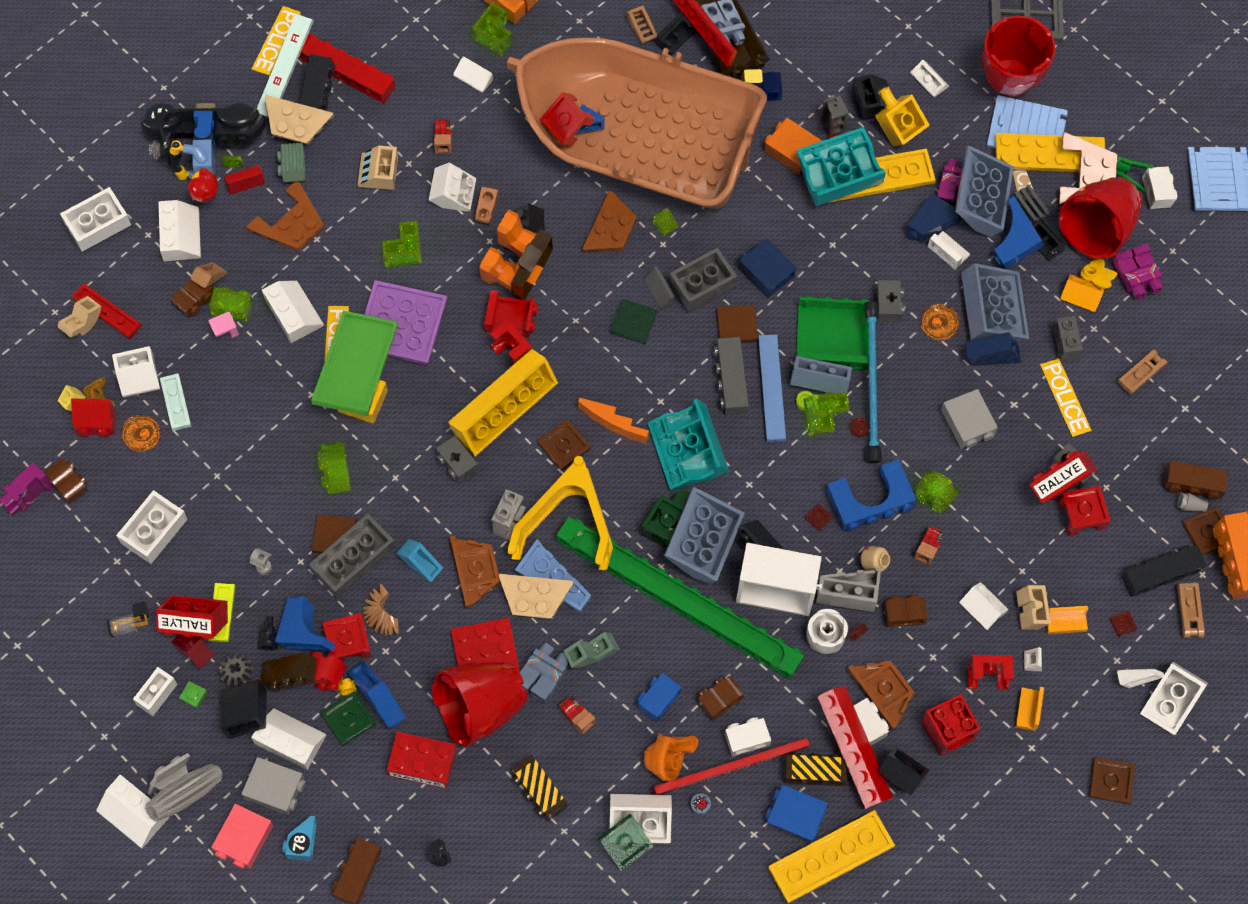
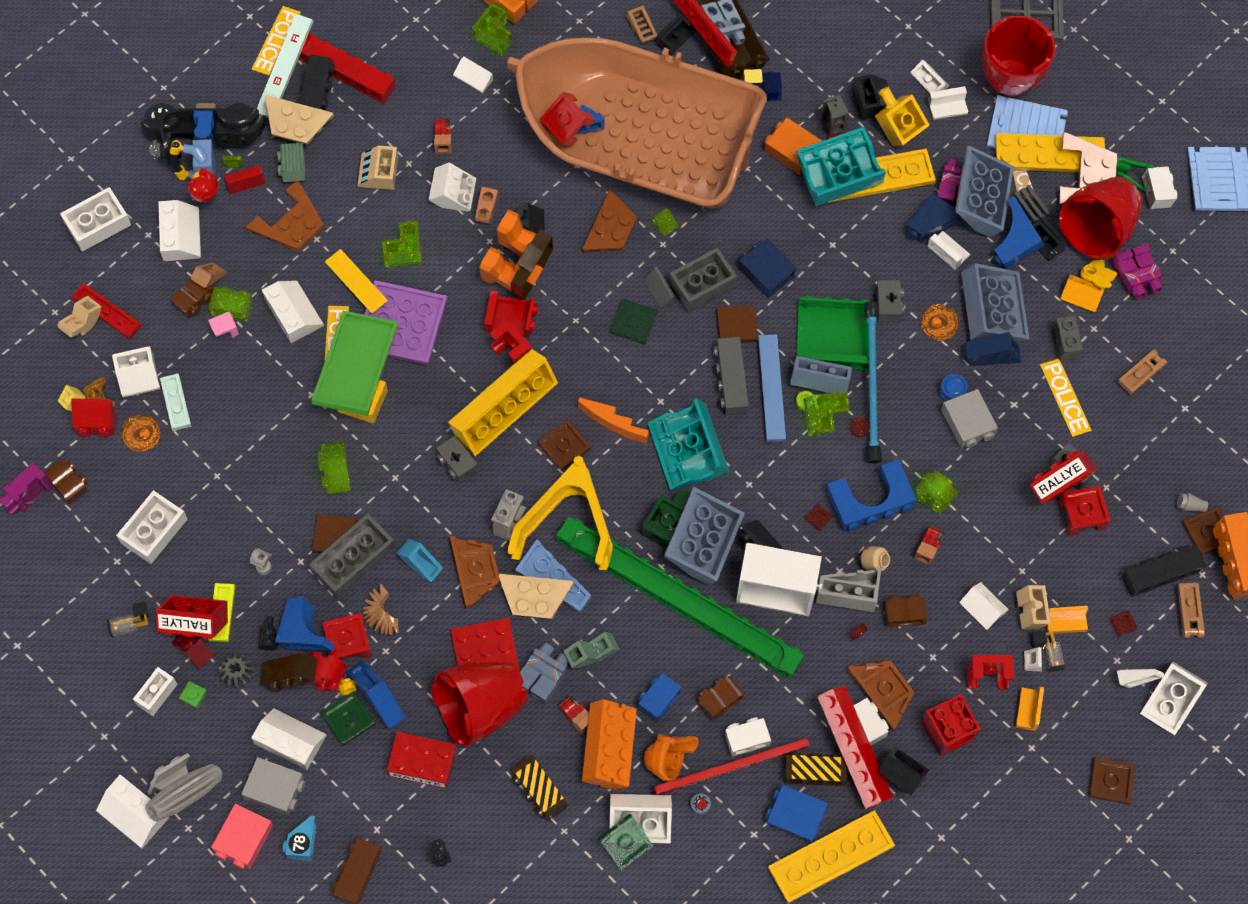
(243, 709): black brick -> none
(356, 281): none -> yellow sticker
(609, 745): none -> orange piece
(836, 627): white brick -> none
(948, 103): none -> white panel
(952, 387): none -> blue wheel
(1052, 651): none -> piece
(1196, 480): reddish brown brick -> none

